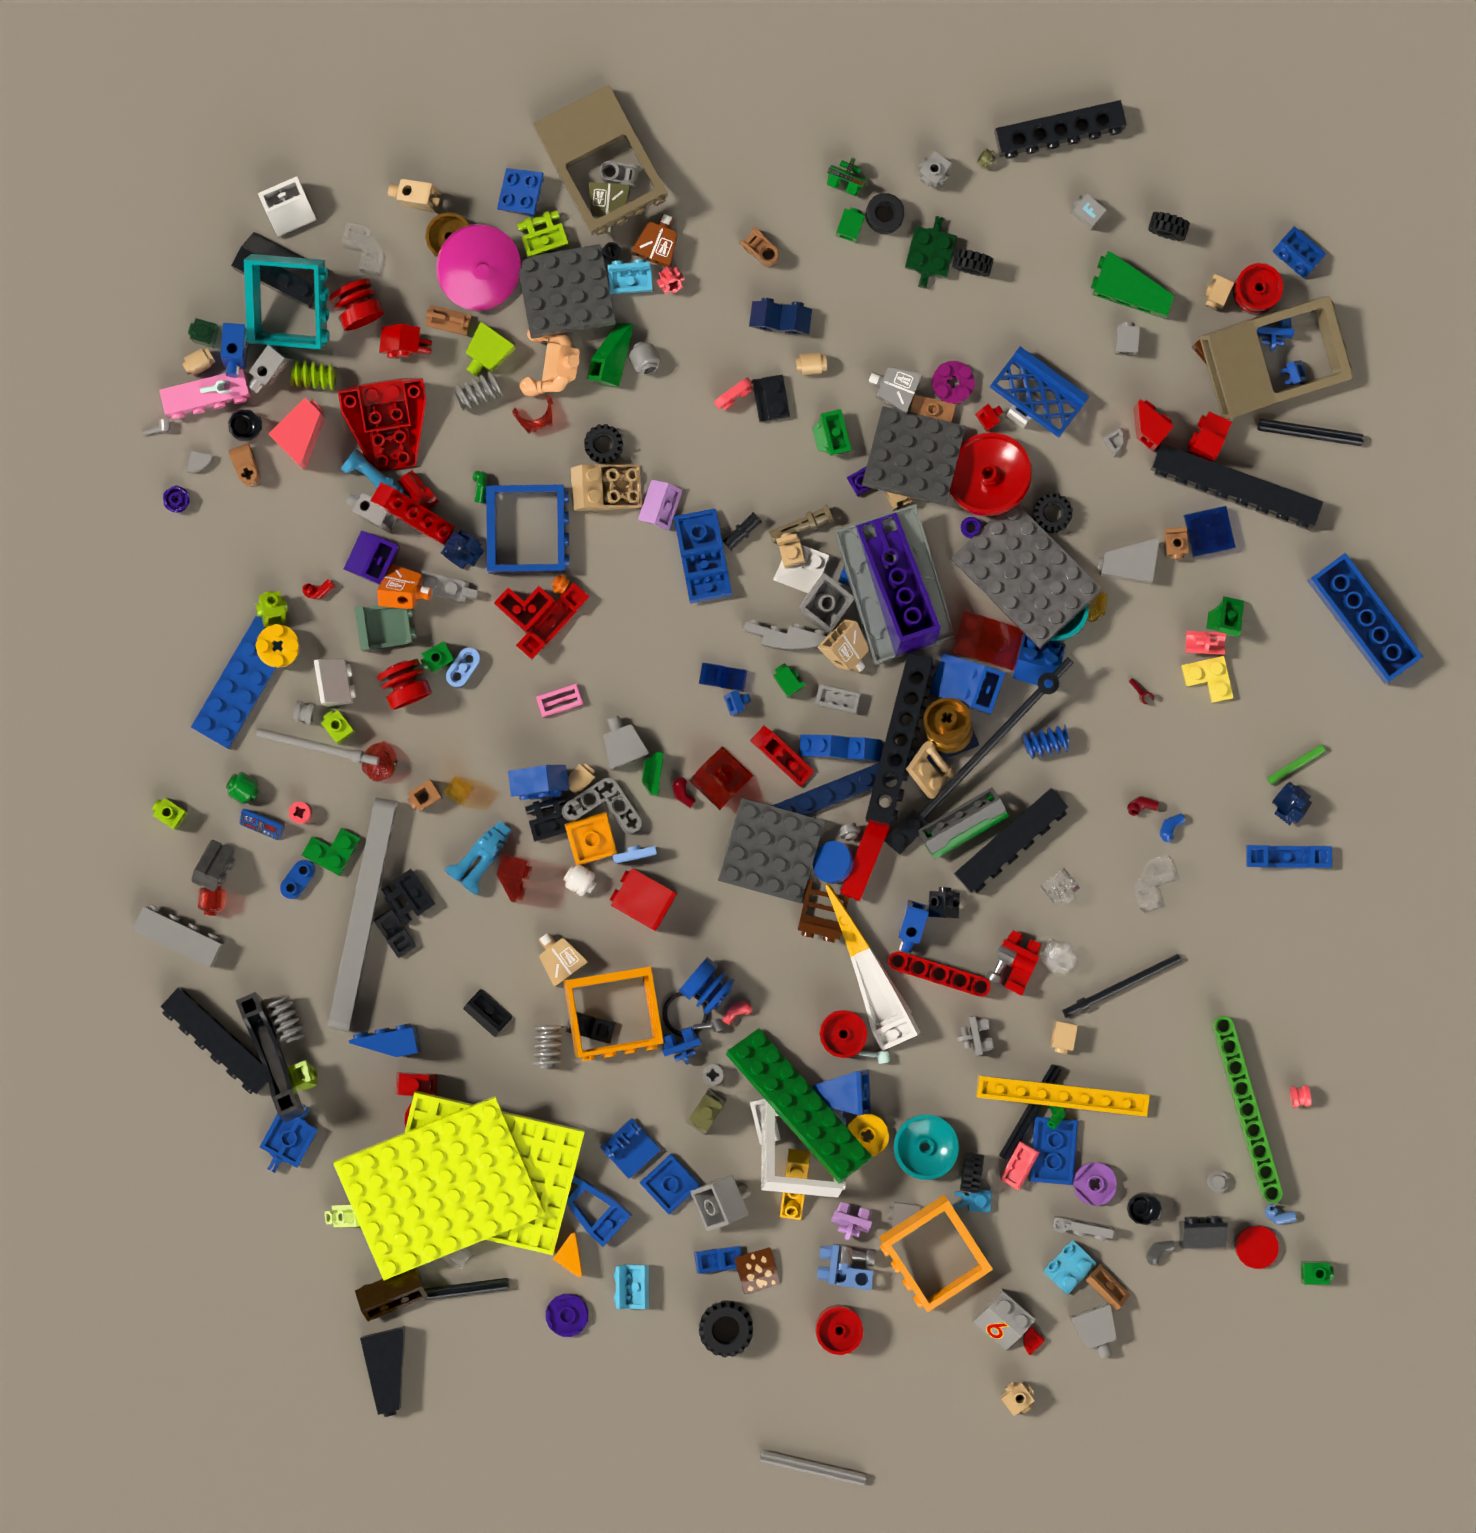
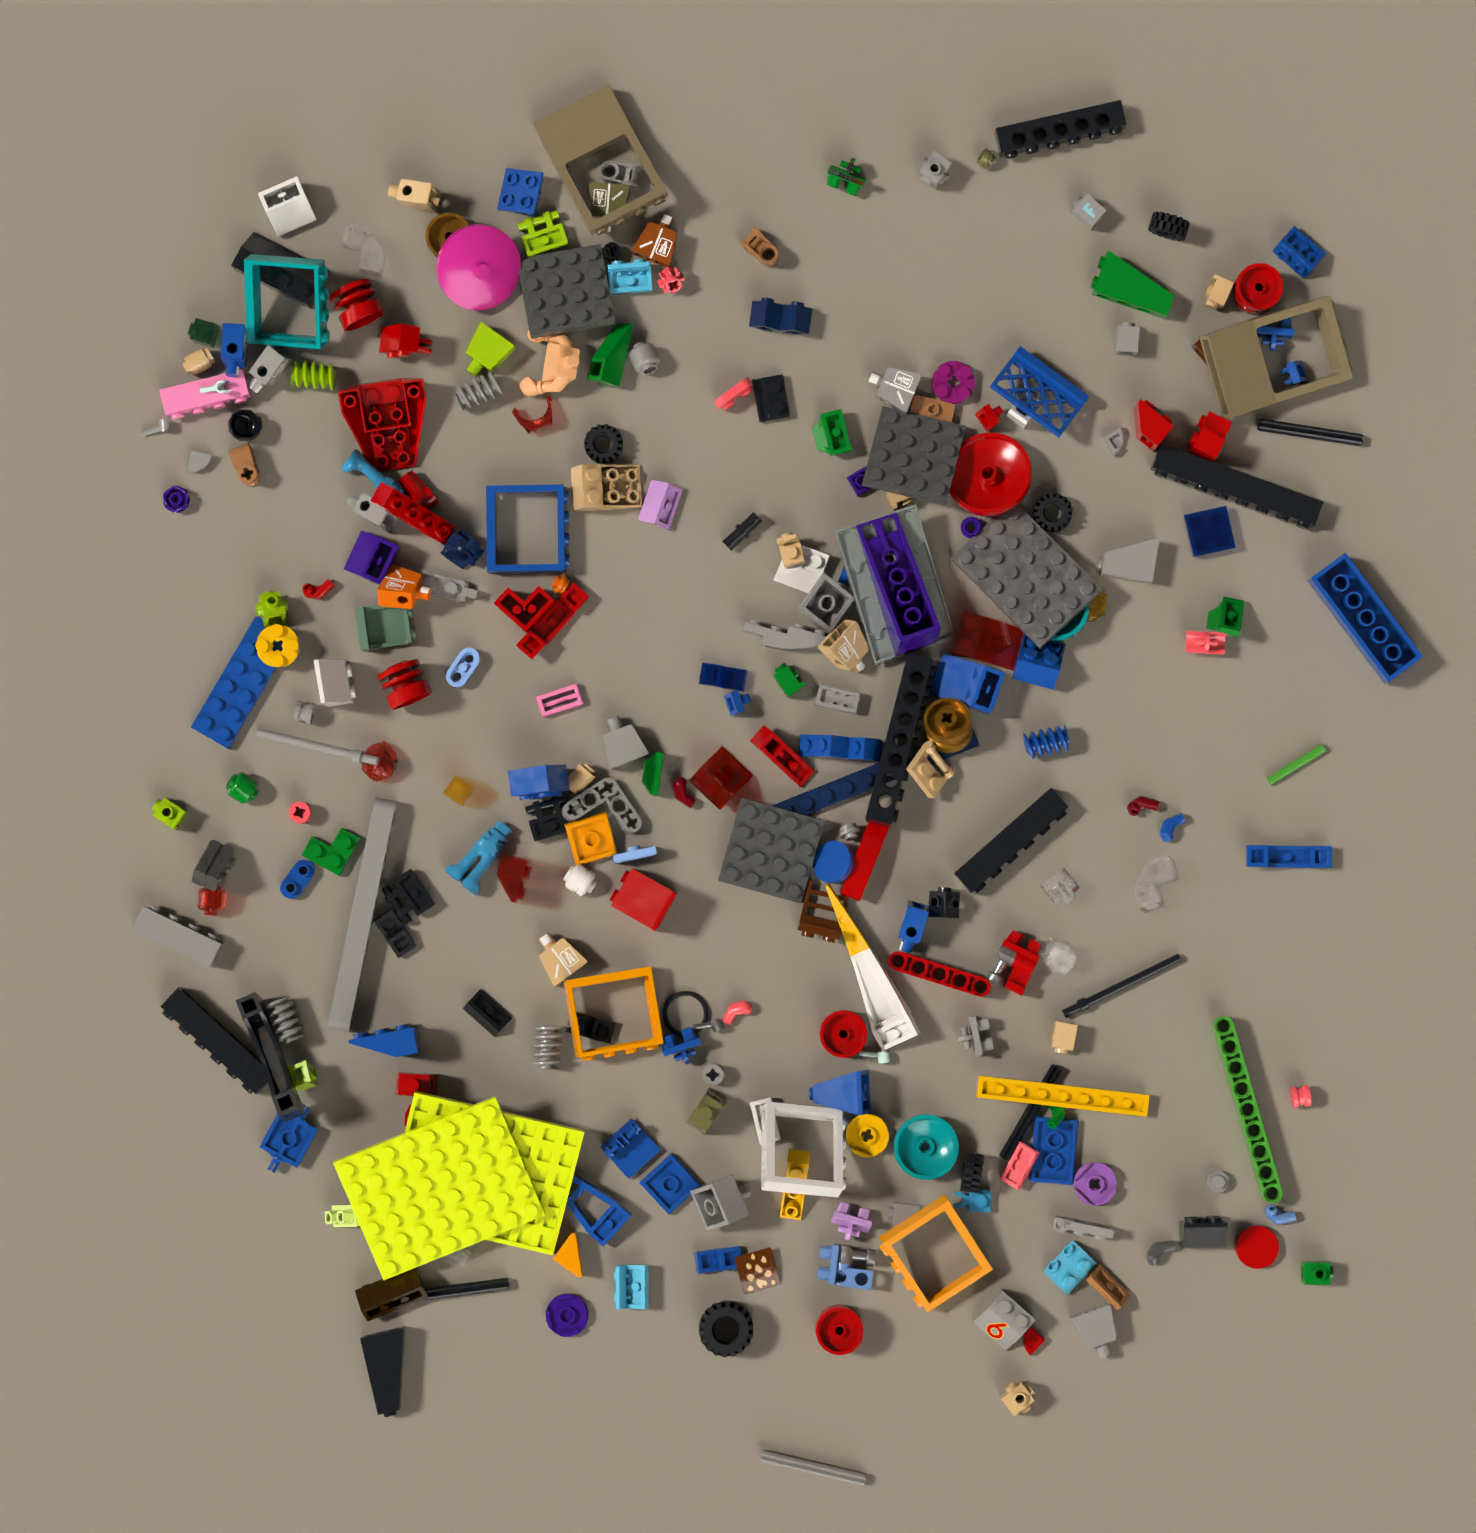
(261, 824): slope -> none
(299, 431): coral slope -> none
(337, 726): lime brick -> none
(426, 787): medium nougat brick -> none
(446, 657): green brick -> none
(448, 320): medium nougat hinge -> none
(481, 479): green arm -> none
(702, 556): blue slope -> none
(707, 985): blue wheel -> none
(798, 1105): green plate -> none
(811, 363): tan brick -> none
(811, 521): dark tan pin -> none
(850, 224): green brick -> none
(878, 201): black tyre -> none
(908, 829): black bar -> none
(931, 252): dark green plate -> none
(963, 823): dark grey piece -> none
(972, 262): black tyre -> none
(1140, 691): dark red hand -> none
(1144, 1208): black hair -> none
(1172, 534): medium nougat brick -> none
(1214, 673): light yellow plate -> none
(1291, 803): dark blue hair -> none

